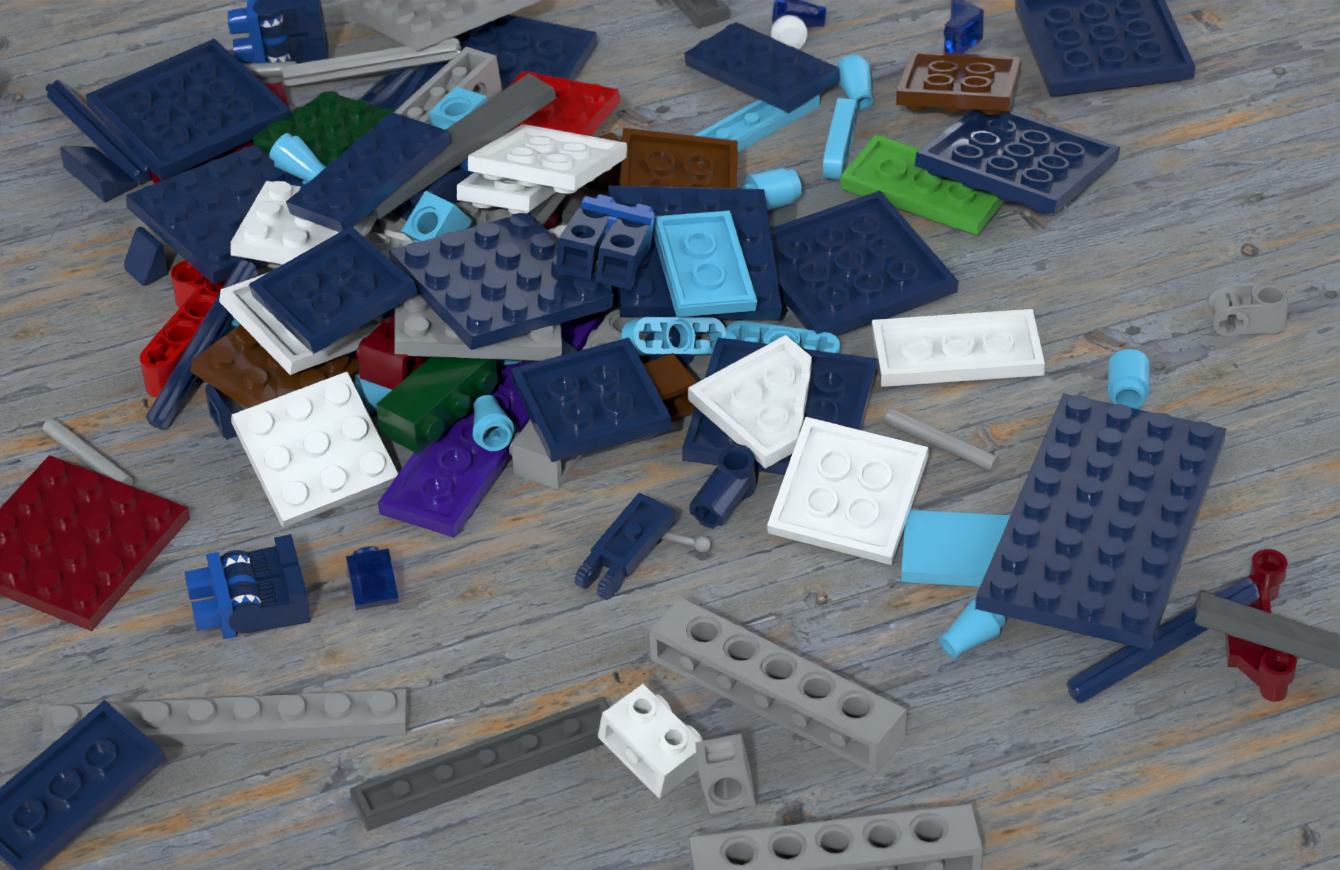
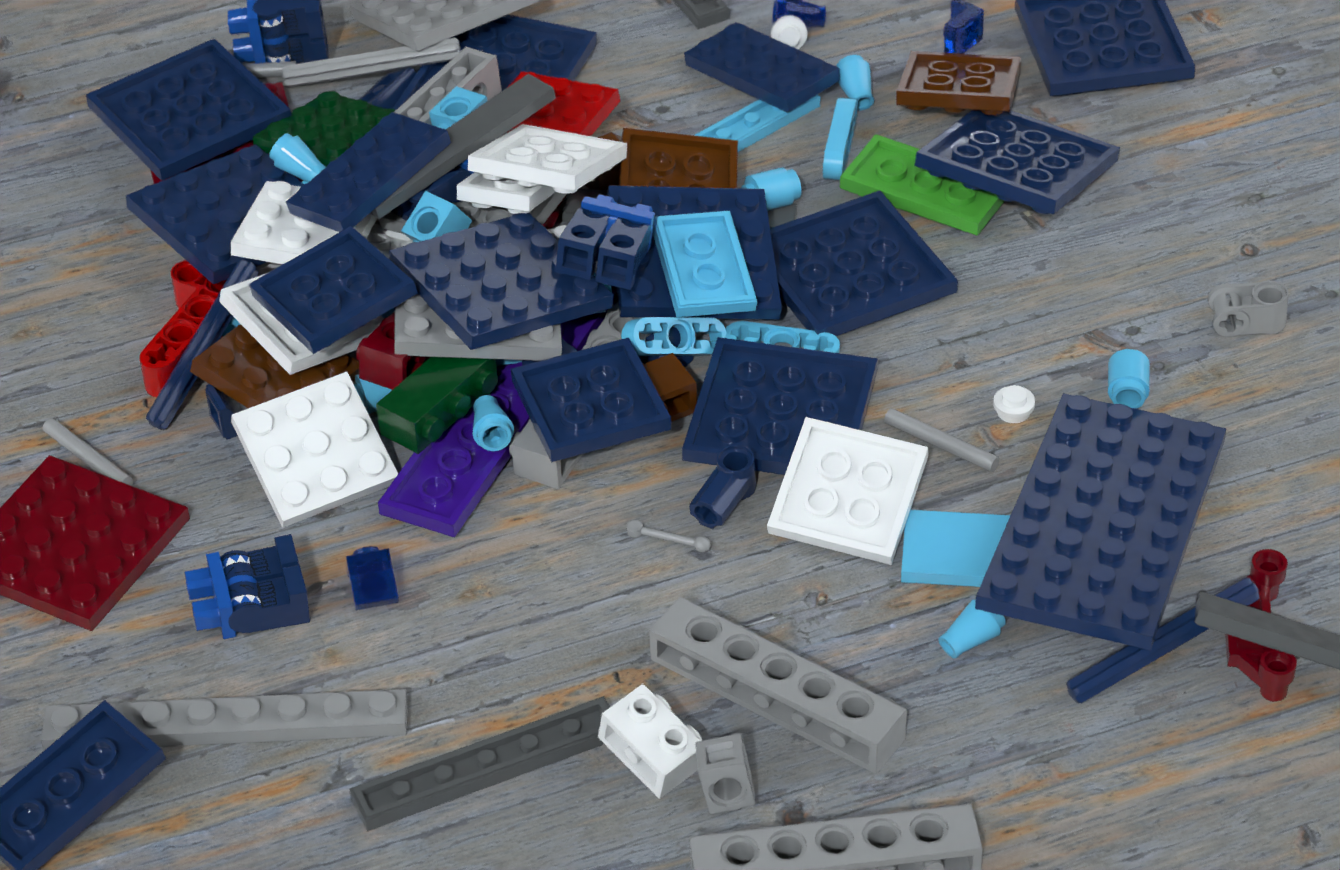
(96, 171): dark blue slope -> none
(98, 132): dark blue axle -> none
(145, 258): dark blue slope -> none
(625, 544): dark blue hinge -> none
(759, 399): white plate -> none
(957, 347): white plate -> none
(1014, 403): none -> white plate

